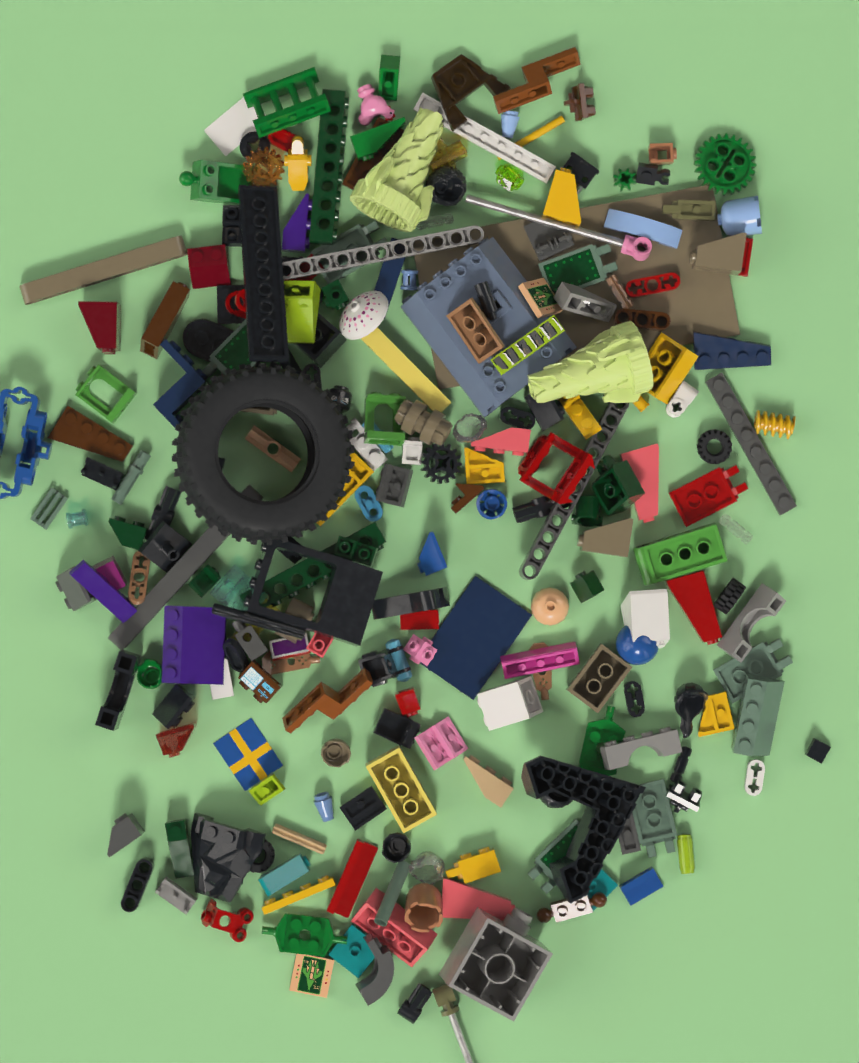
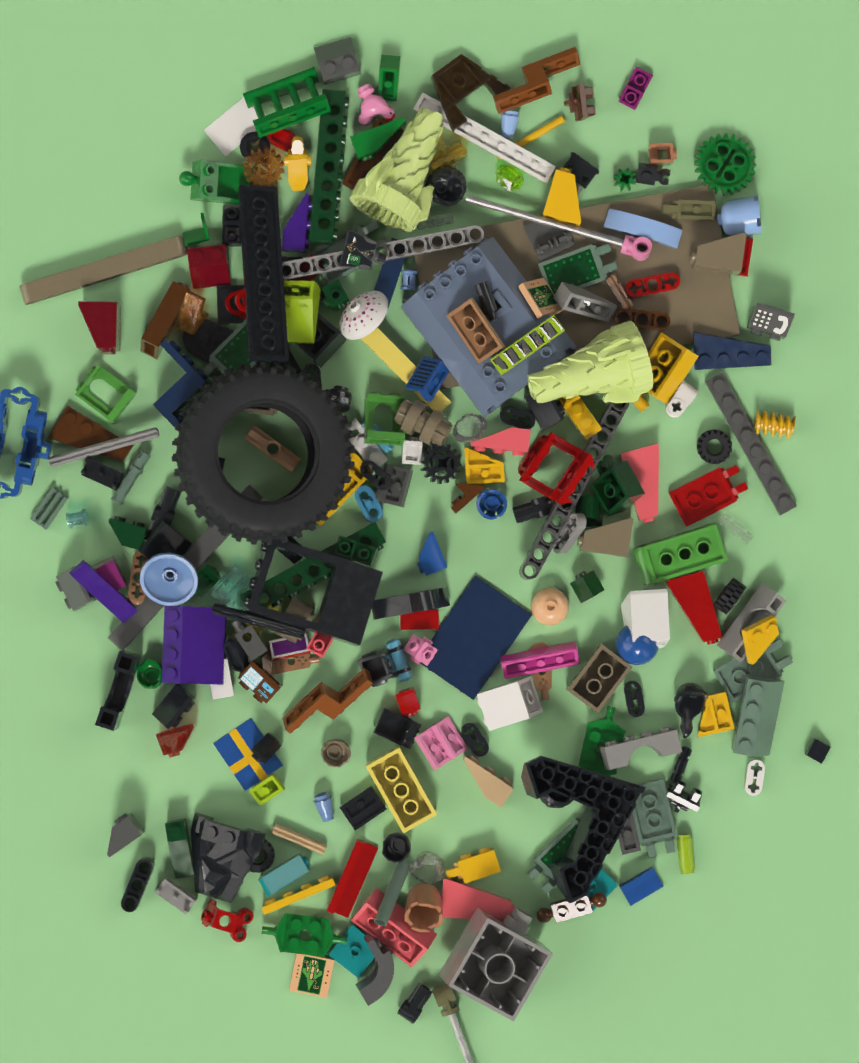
(104, 447): none -> light grey axle
(168, 588): none -> medium blue dish
(192, 313): none -> clear orange slope
(198, 235): none -> green bracket
(265, 748): none -> black slope
(337, 61): none -> dark grey slope
(361, 252): none -> black torso
(378, 472): none -> black beam
(428, 377): none -> blue panel
(471, 742): none -> black beam
(572, 530): none -> light grey beam
(635, 88): none -> magenta slope
(759, 637): none -> yellow wing
(770, 321): none -> dark grey slope

